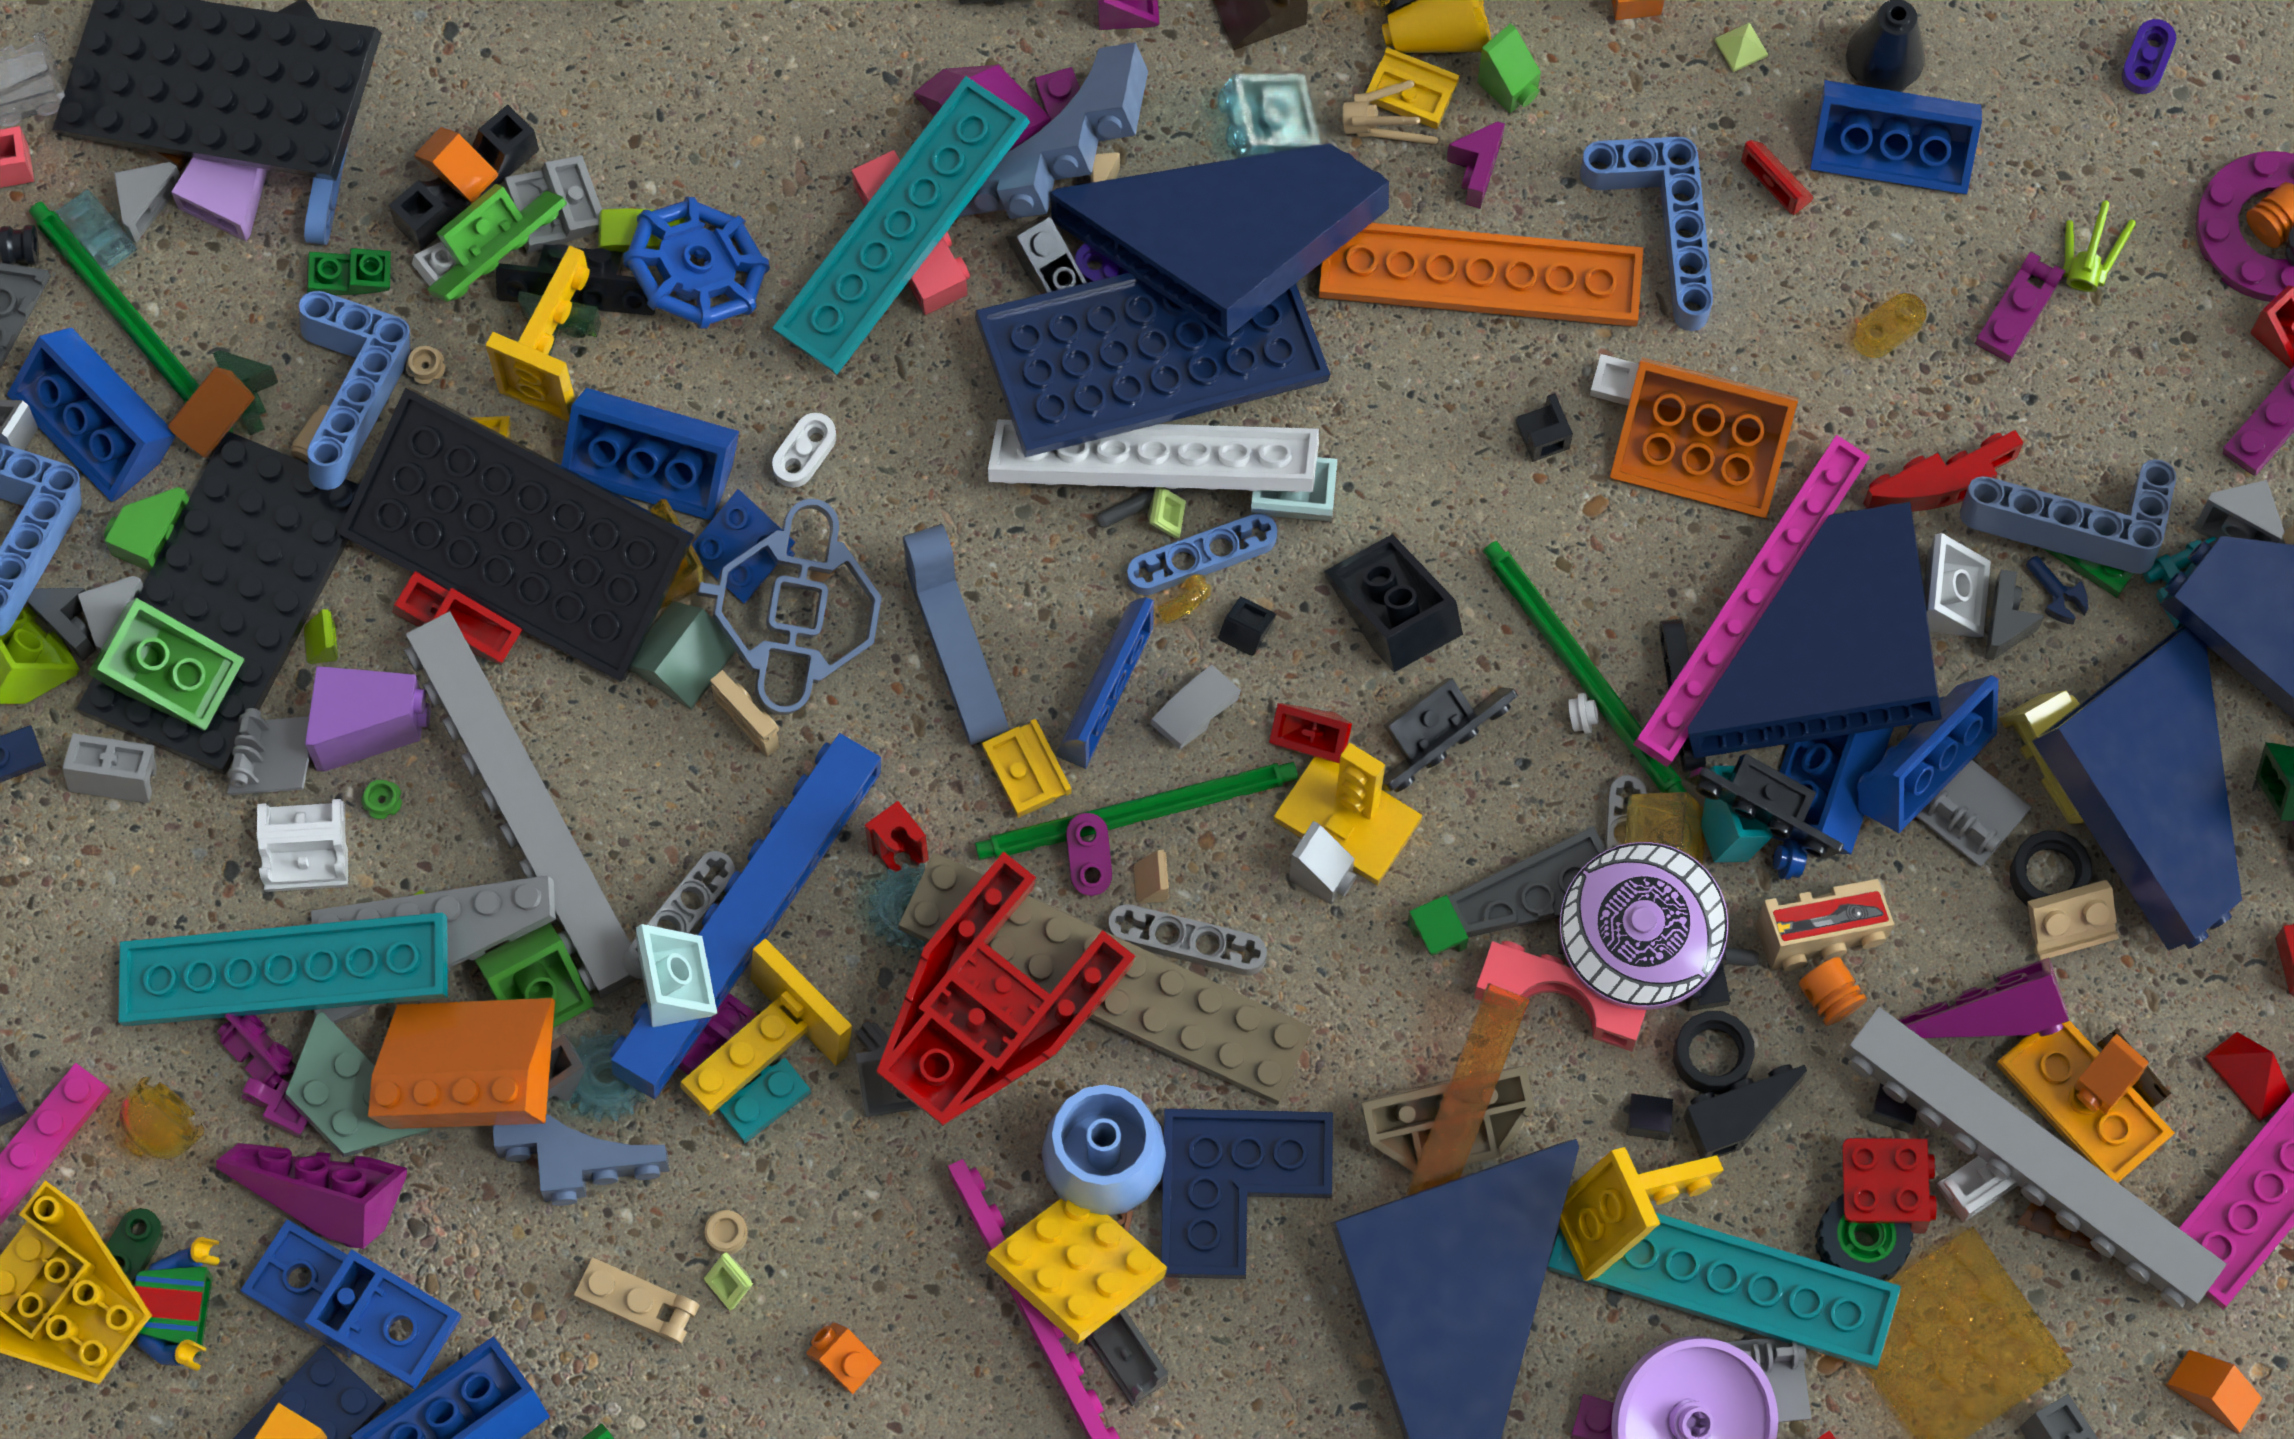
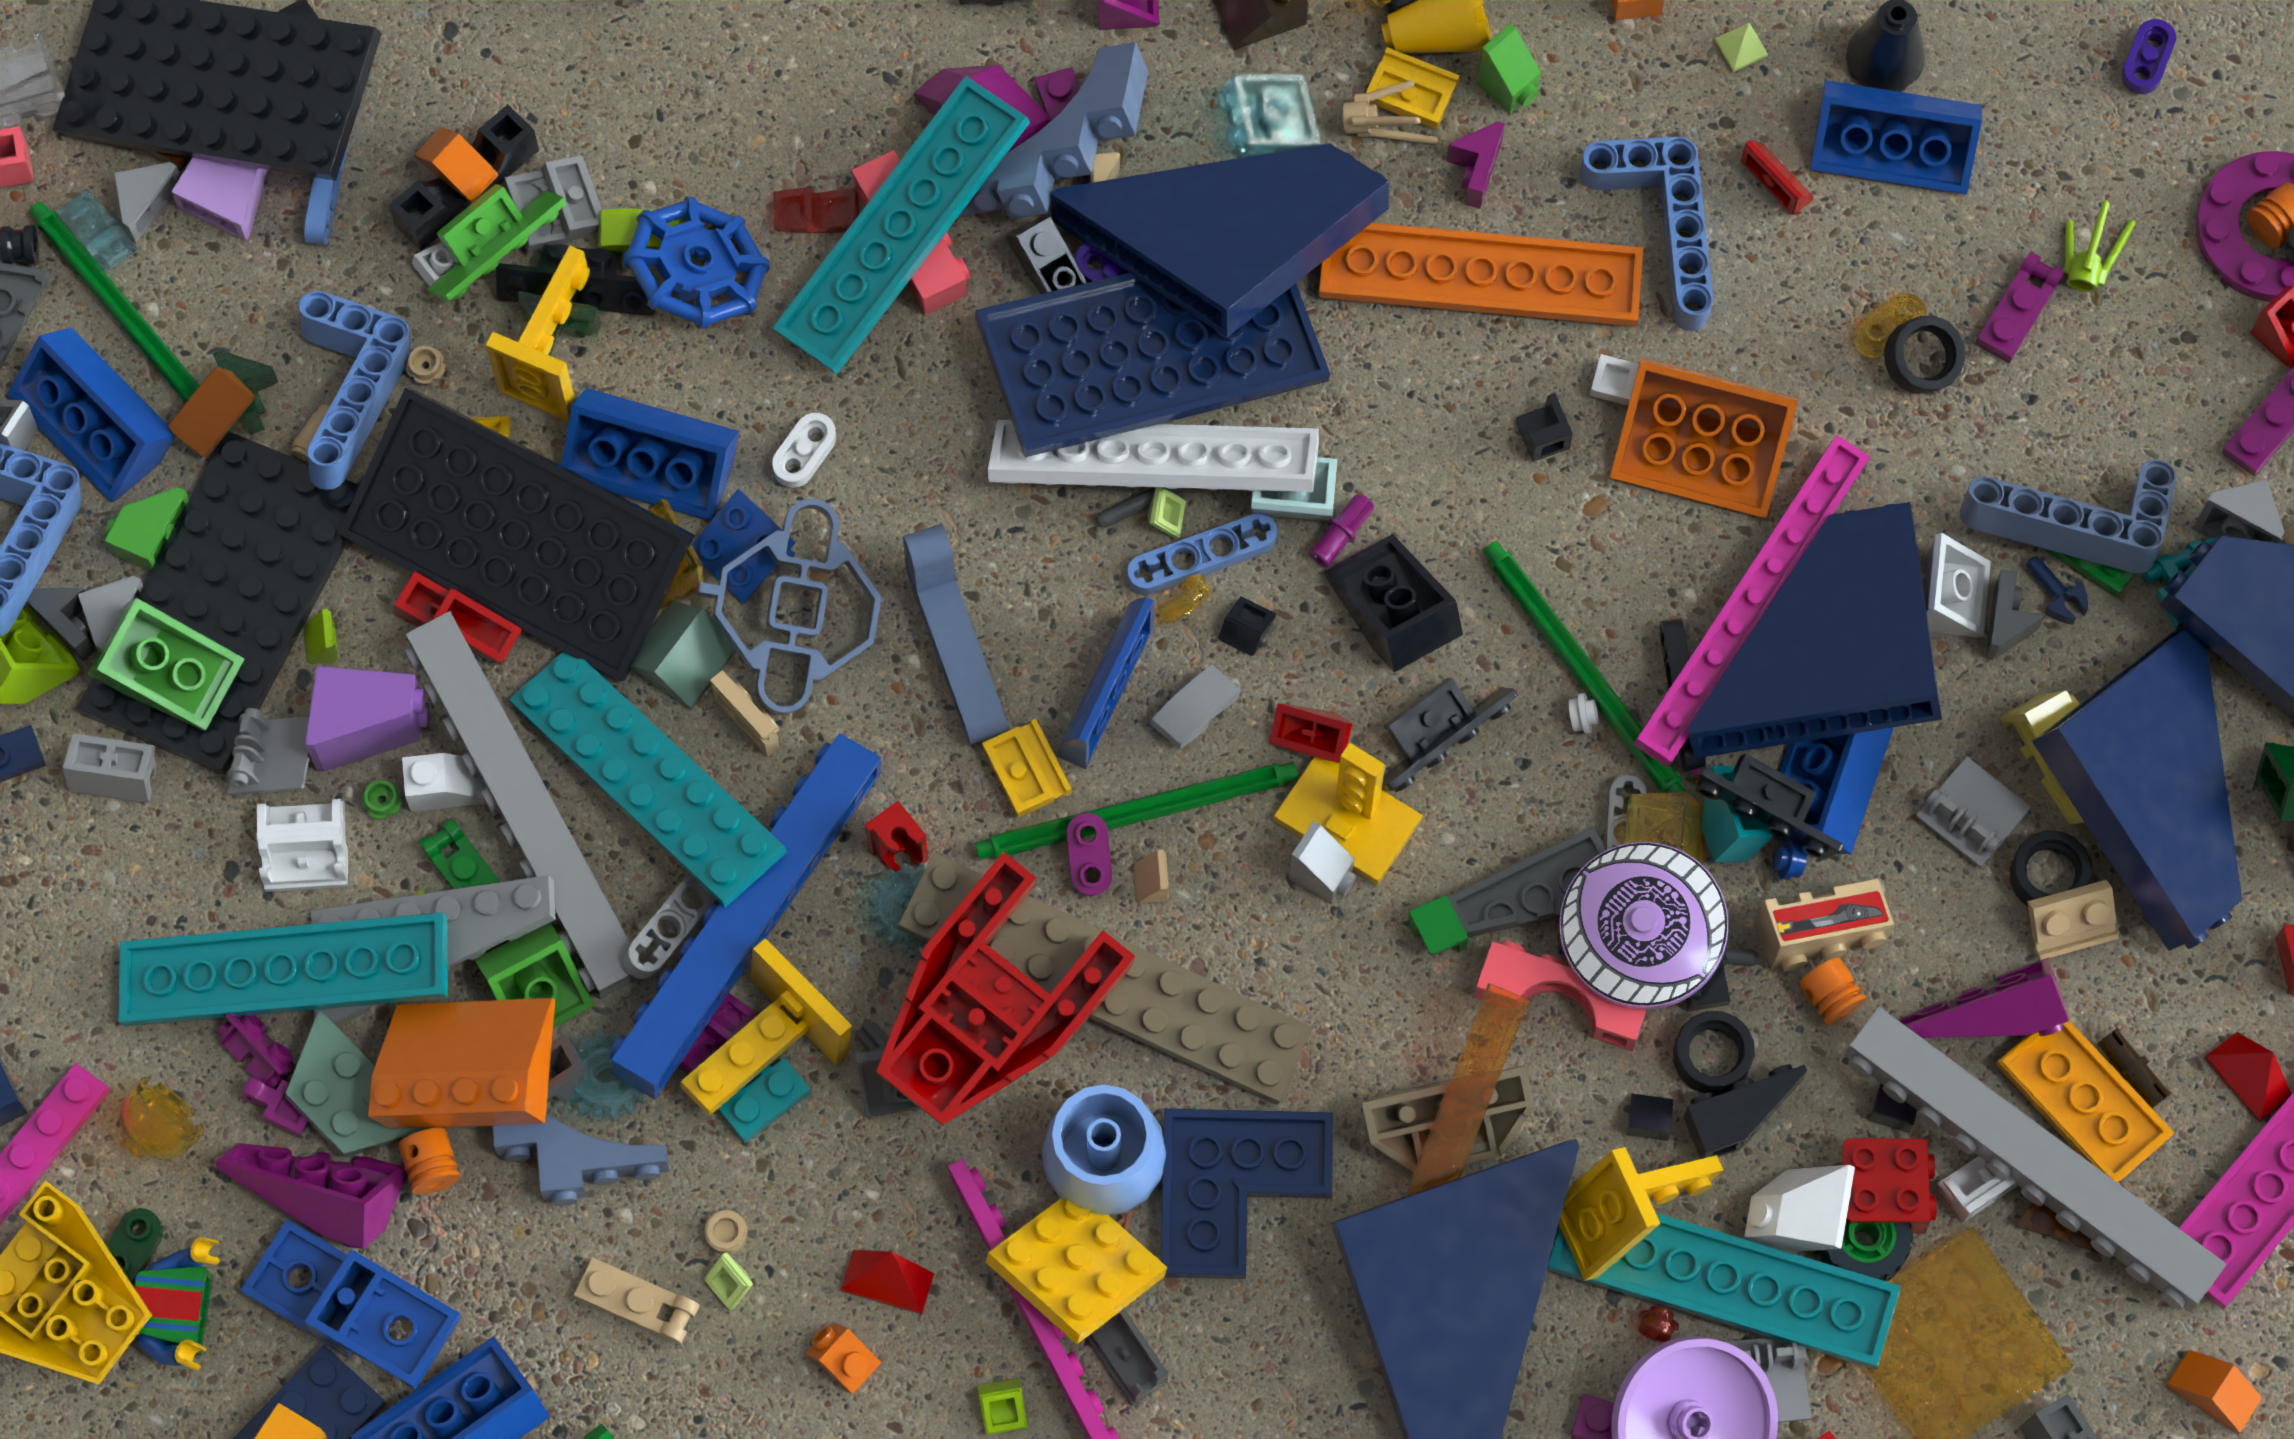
(349, 274): green slope -> none
(429, 1161): none -> orange piece
(439, 782): none -> white slope
(463, 867): none -> green plate
(648, 777): none -> teal plate
(674, 975): light aqua slope -> none
(812, 212): none -> clear red slope
(888, 1280): none -> red slope
(1002, 1406): none -> lime slope
(1189, 933): light grey beam -> none
(1341, 530): none -> magenta axle
(1657, 1323): none -> clear red plate
(1802, 1209): none -> white slope
(1930, 755): blue slope -> none
(1934, 485): red slope -> none
(1951, 342): none -> black tyre
(2110, 1075): orange slope -> none

